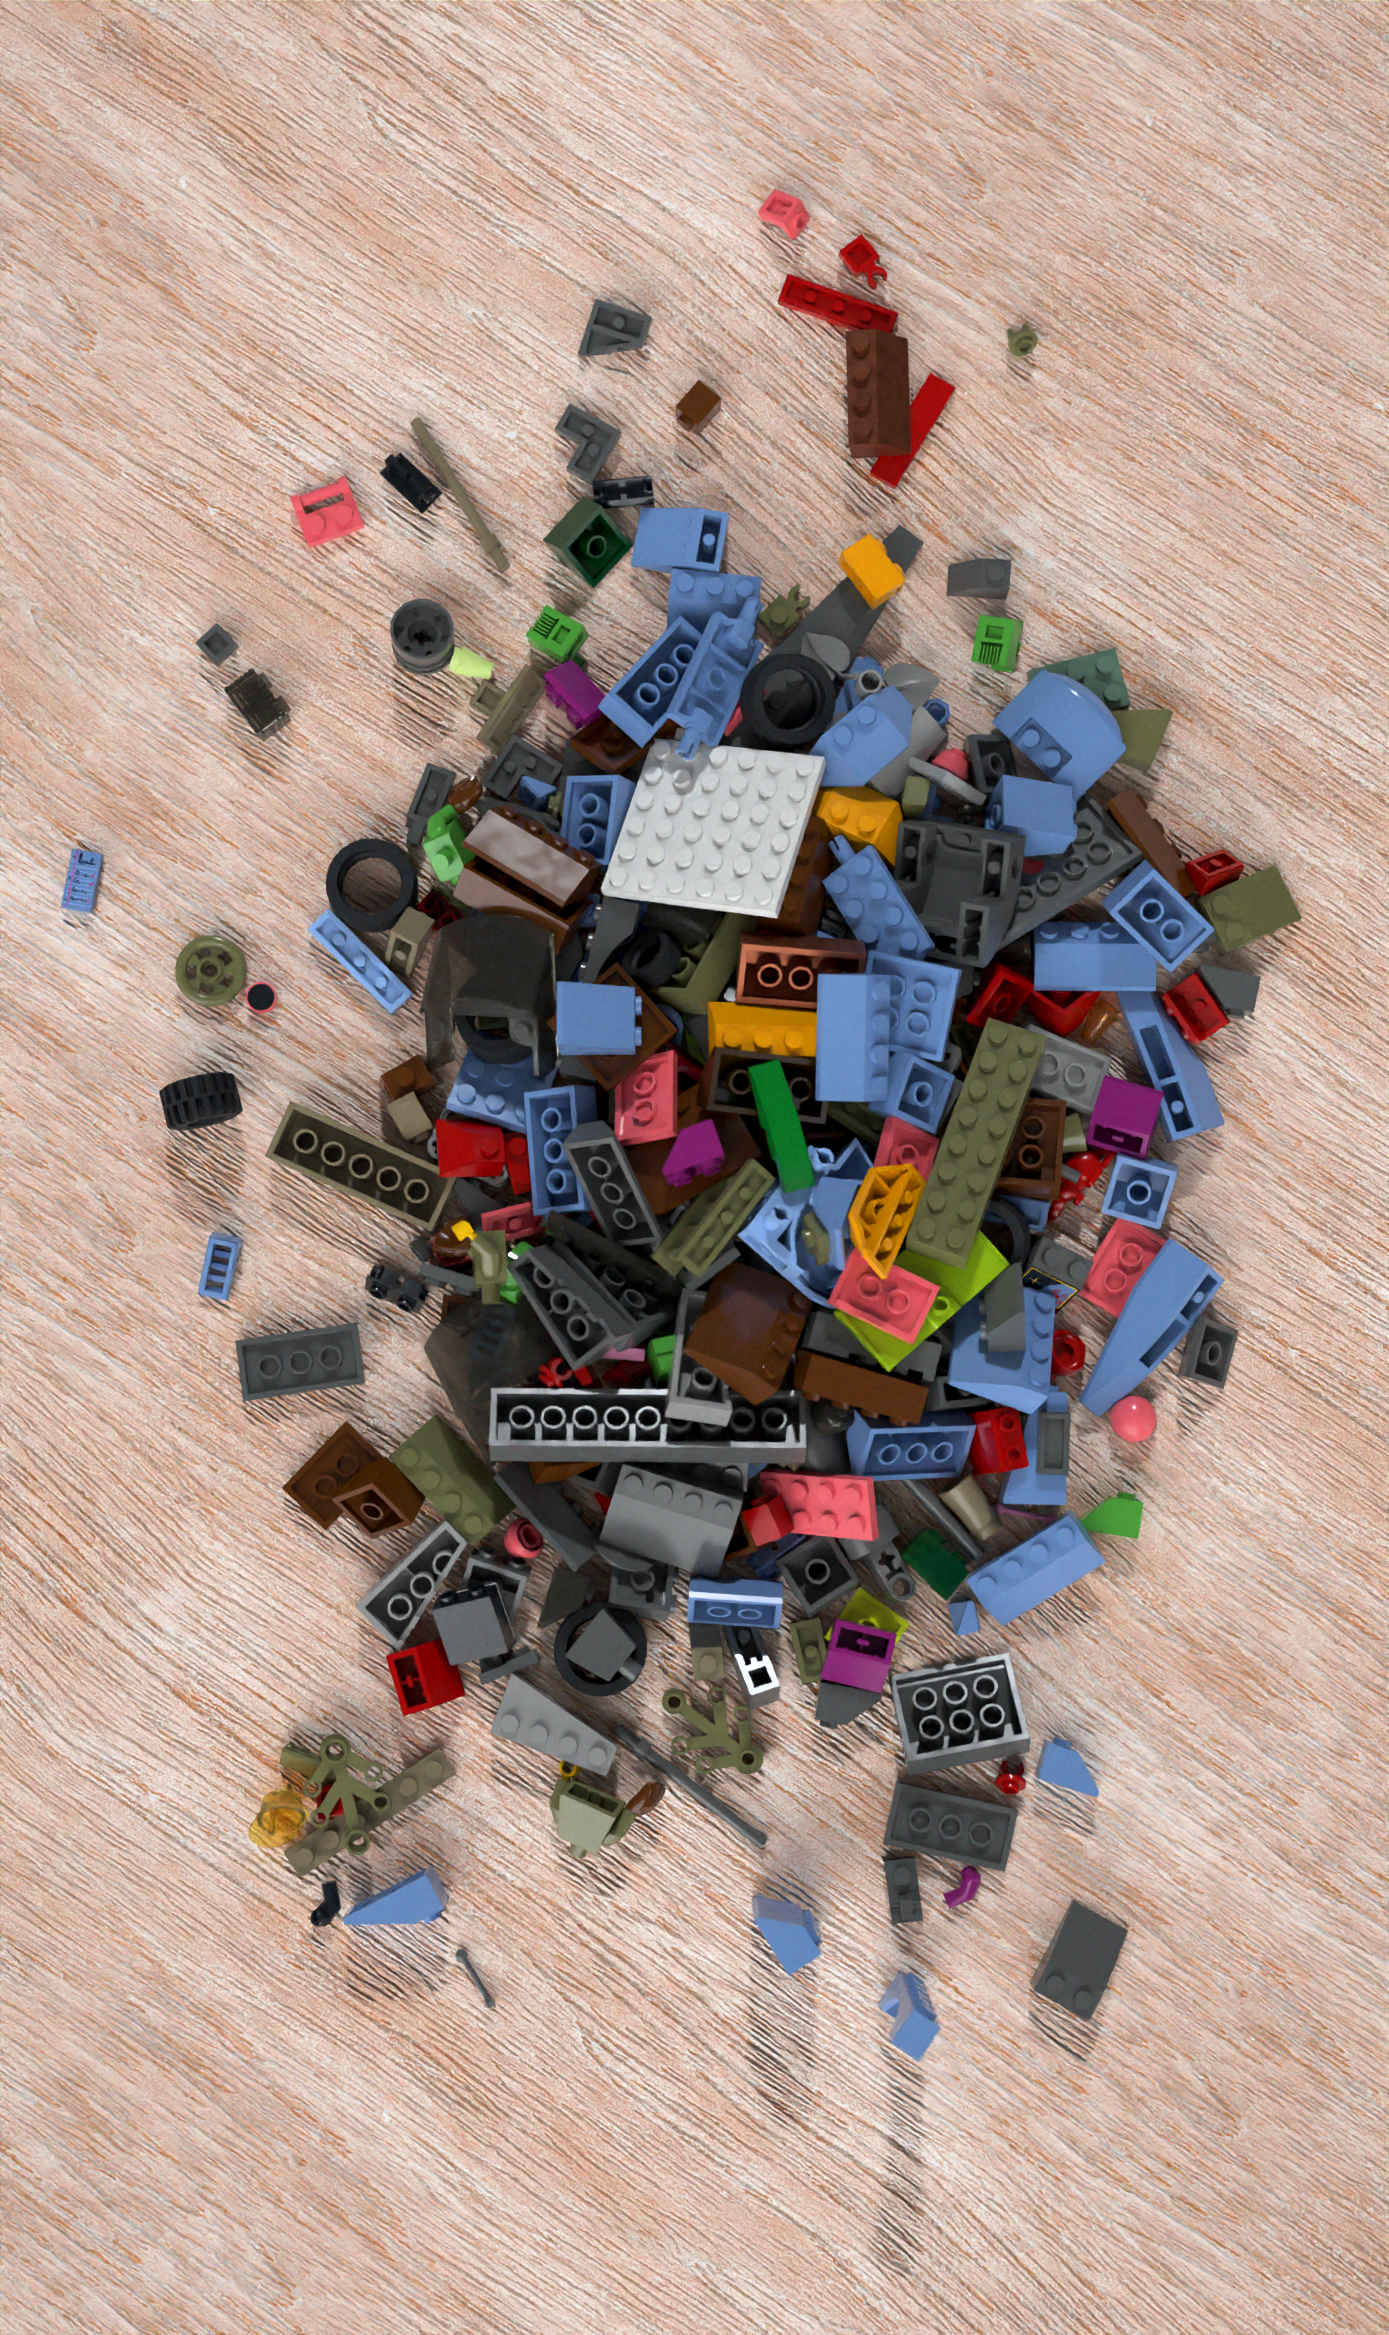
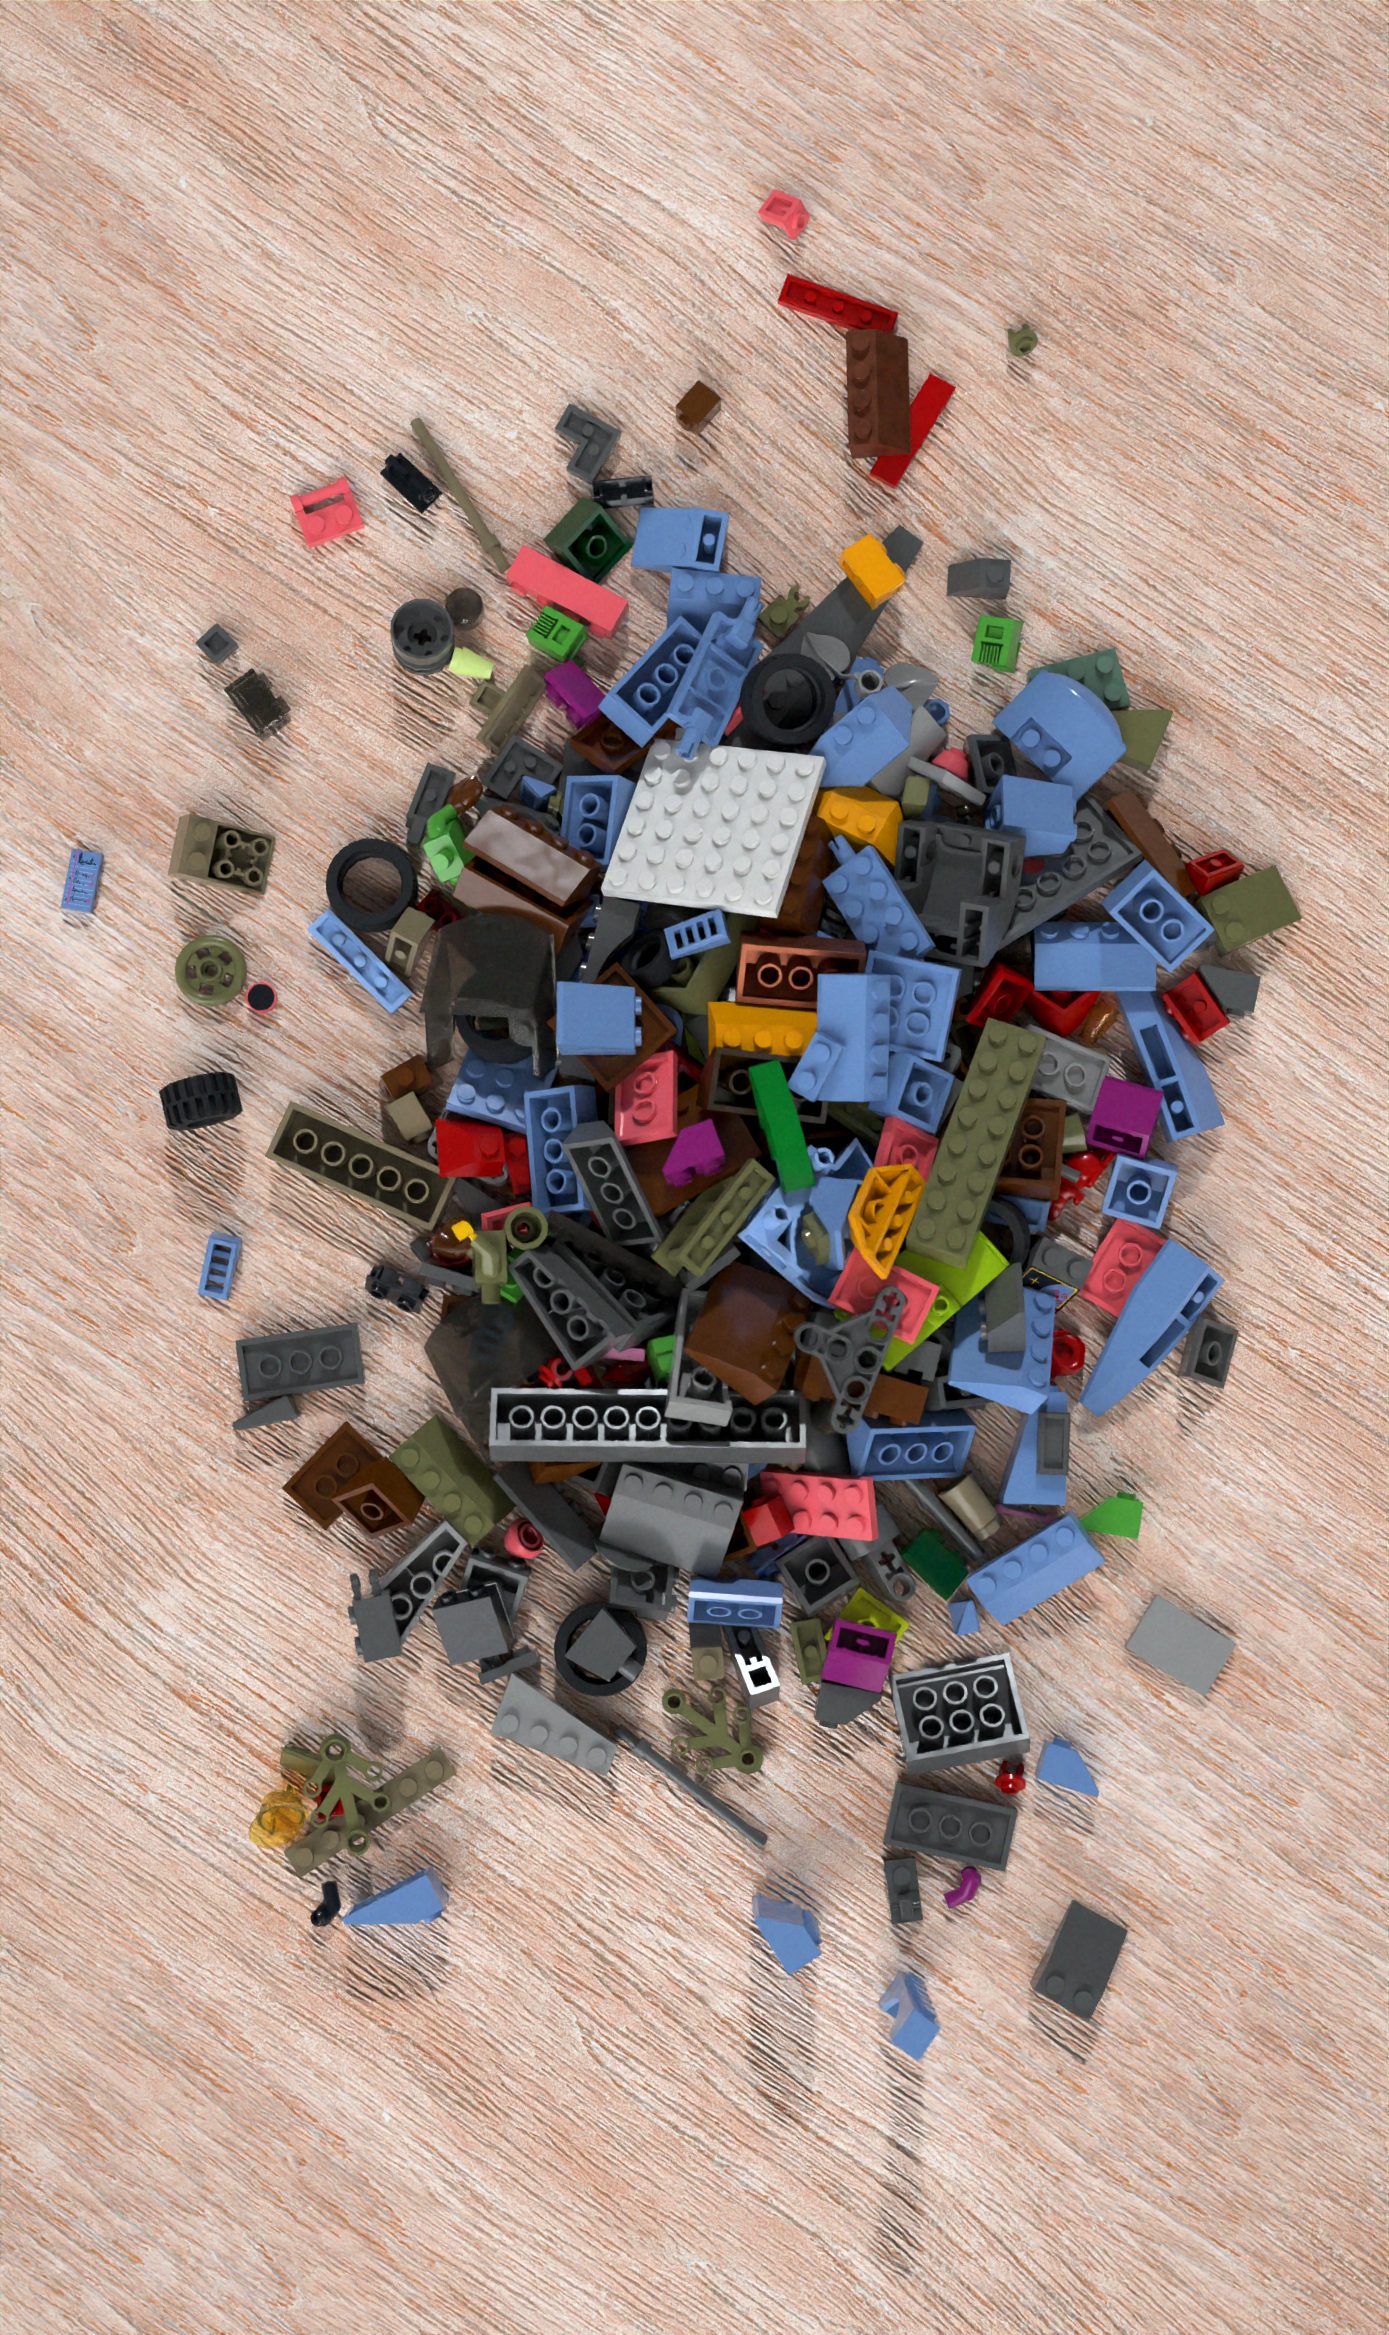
(221, 855): none -> dark tan slope
(274, 1412): none -> dark grey slope
(375, 1621): none -> dark grey hinge
(424, 1677): red slope -> none
(461, 1955): dark grey hinge -> none
(465, 608): none -> clear smoke head
(534, 1222): none -> olive plant
(566, 1594): clear smoke slope -> none
(567, 592): none -> coral brick
(593, 1817): torso -> none
(613, 330): dark grey wing -> none
(704, 920): none -> medium blue slope
(815, 1066): none -> medium blue plate
(846, 1368): none -> dark grey beam
(862, 259): red plate -> none
(997, 1441): red panel -> none
(1133, 1419): coral hair -> none
(1180, 1645): none -> light grey tile

